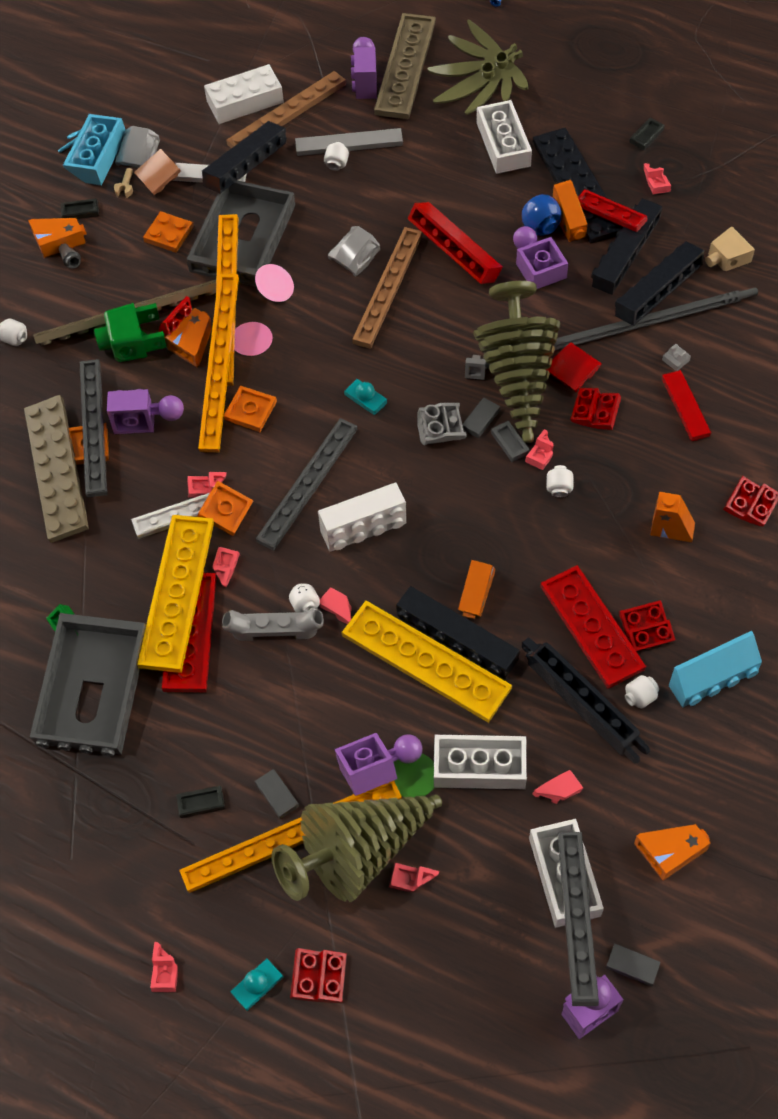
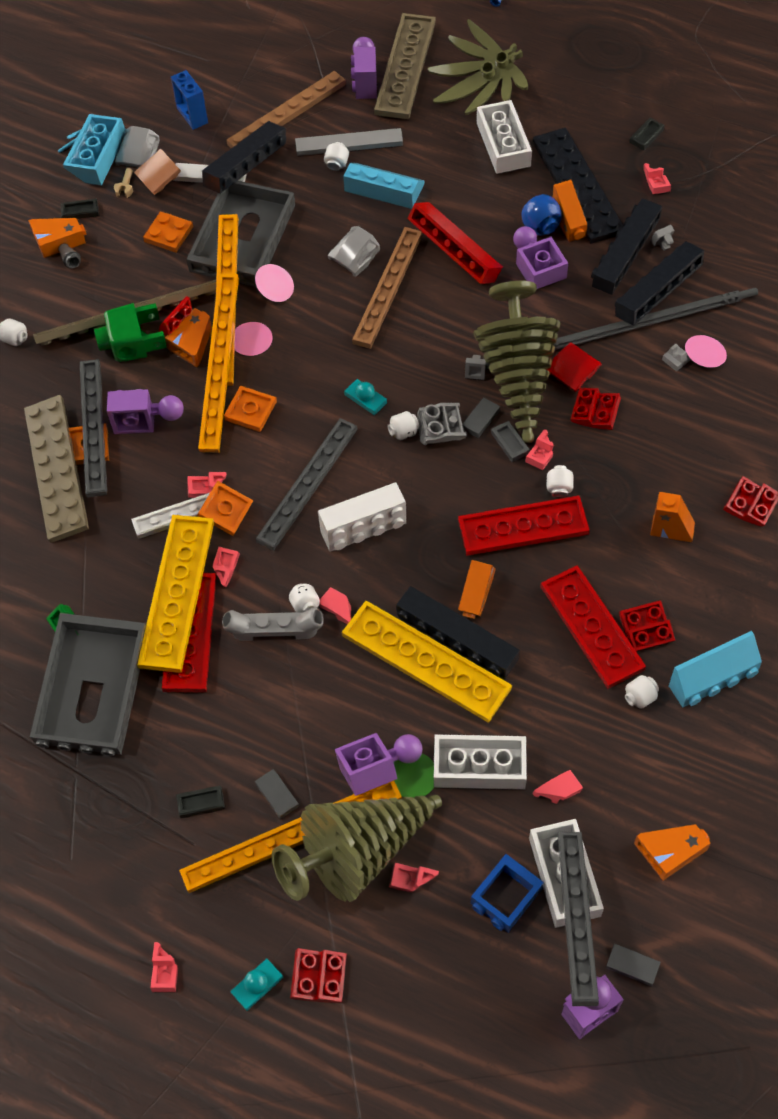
(189, 99): none -> blue window
(244, 94): white brick -> none
(382, 185): none -> medium azure slope
(403, 425): none -> white head
(519, 874): none -> blue window
(523, 525): none -> red plate
(585, 699): black hinge -> none
(611, 210): red tile -> none
(663, 237): none -> light grey tile
(686, 405): red tile -> none
(705, 351): none -> bright pink sticker
(729, 251): tan torso -> none

